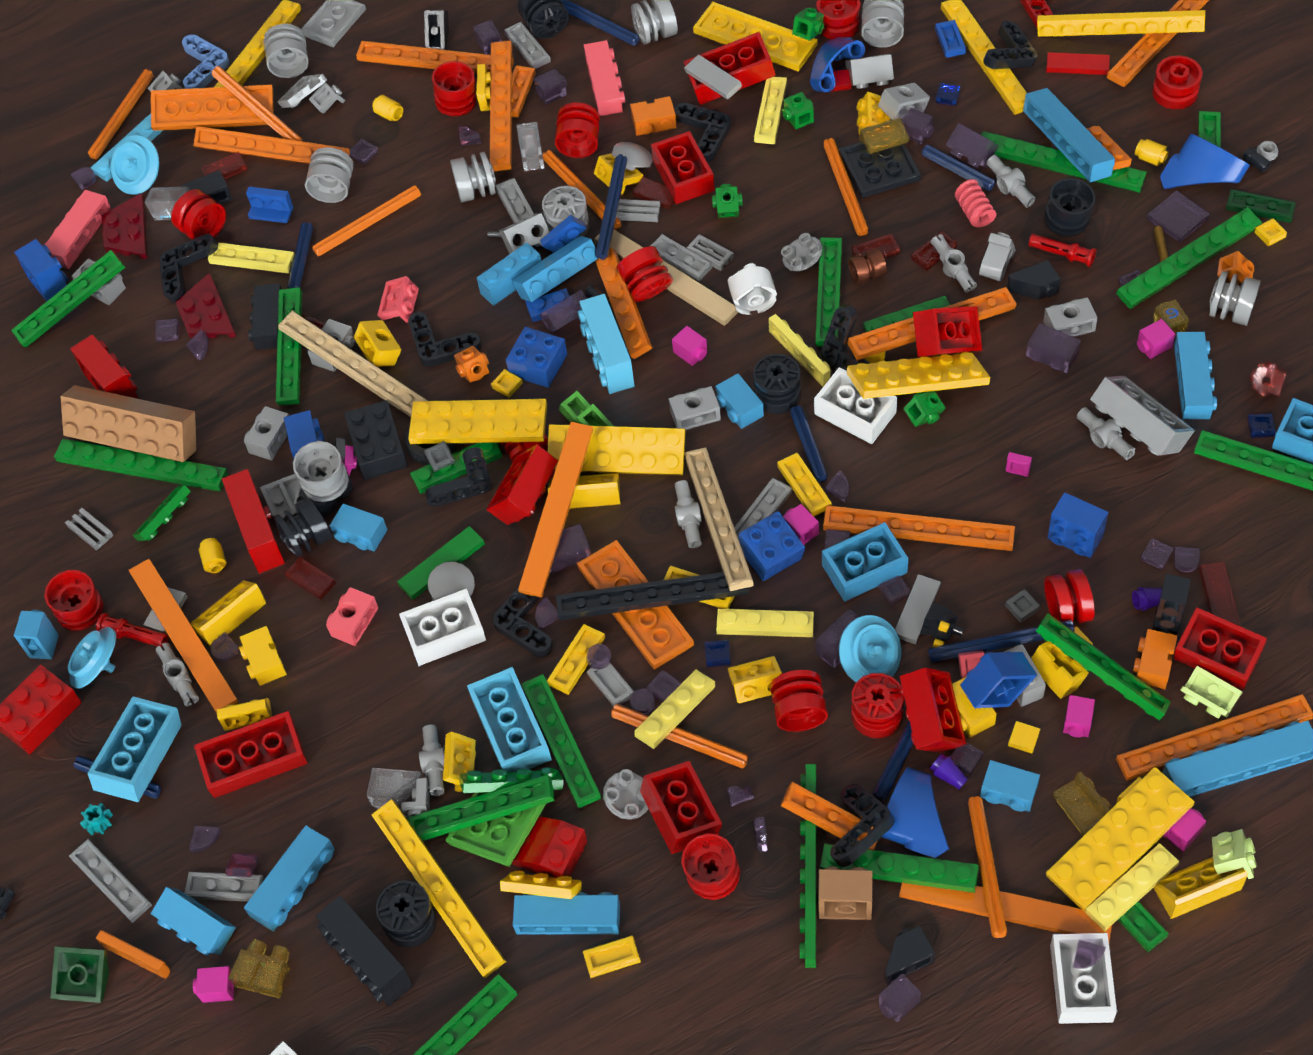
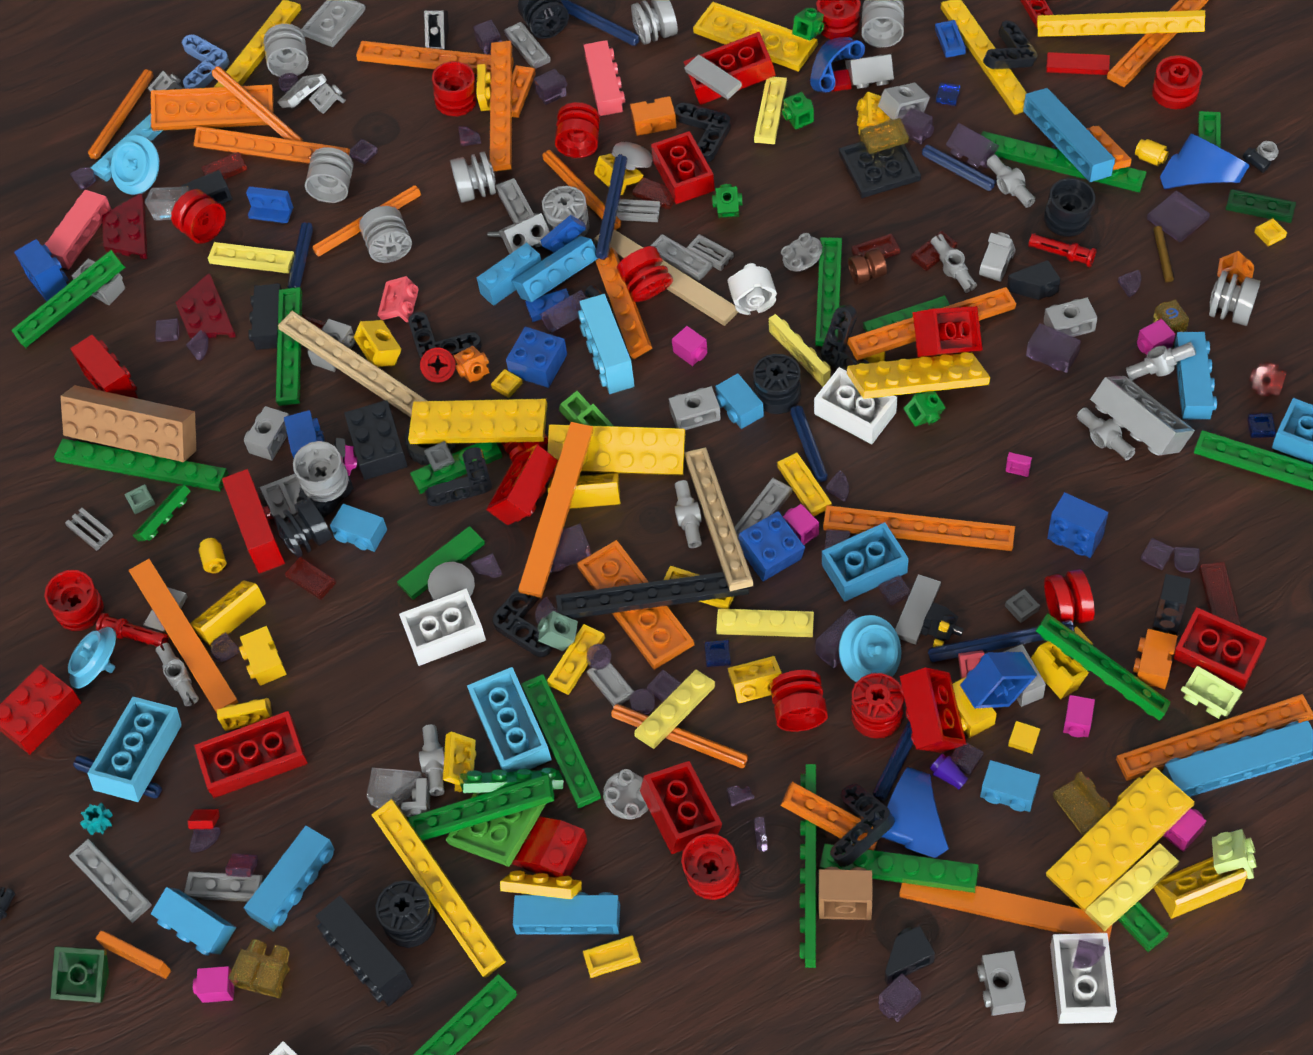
(36, 634): dark azure brick -> none
(139, 499): none -> sand green tile
(174, 259): black beam -> none
(203, 819): none -> red tile
(287, 81): none -> clear purple tile
(351, 628): coral brick -> none
(385, 234): none -> light grey wheel
(387, 108): yellow brick -> none
(430, 358): none -> red gear
(487, 566): none -> clear purple tile
(530, 146): clear slope -> none
(557, 630): none -> sand green brick
(845, 187): orange axle -> none
(975, 203): coral piece -> none
(987, 867): orange axle -> none
(1002, 967): none -> light grey brick
(1145, 598): dark purple cone -> none
(1160, 361): none -> light grey pin
(1188, 258): green plate -> none

